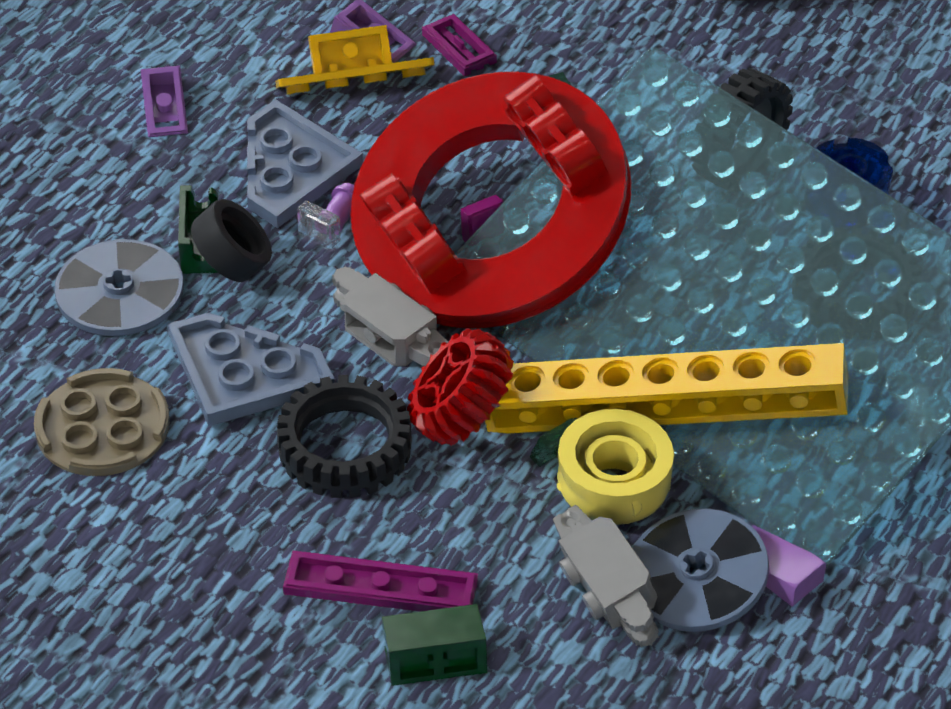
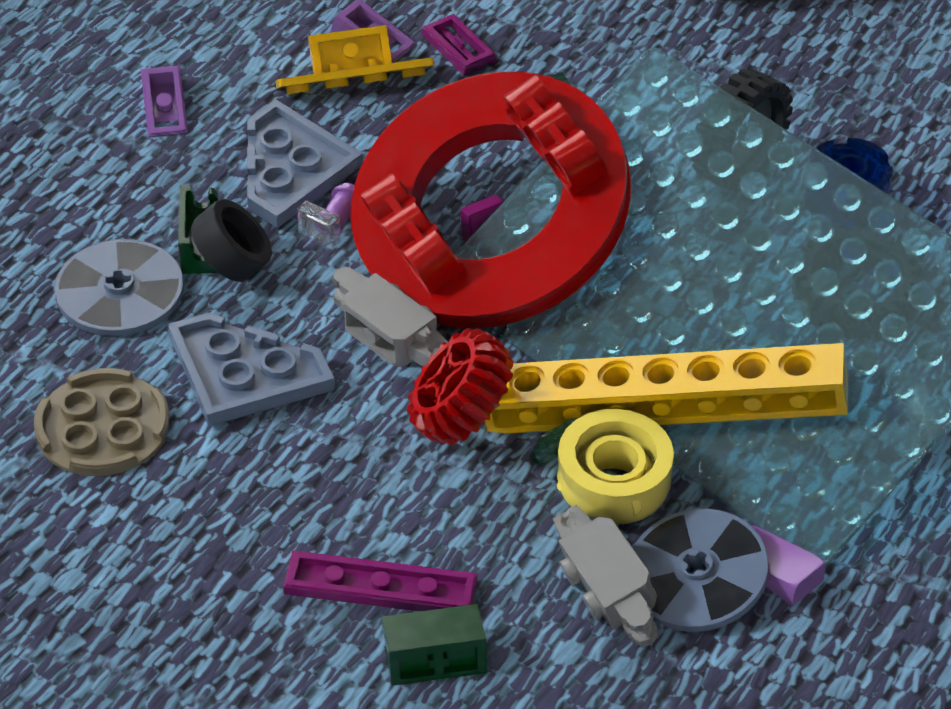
(351, 474): black tyre -> none

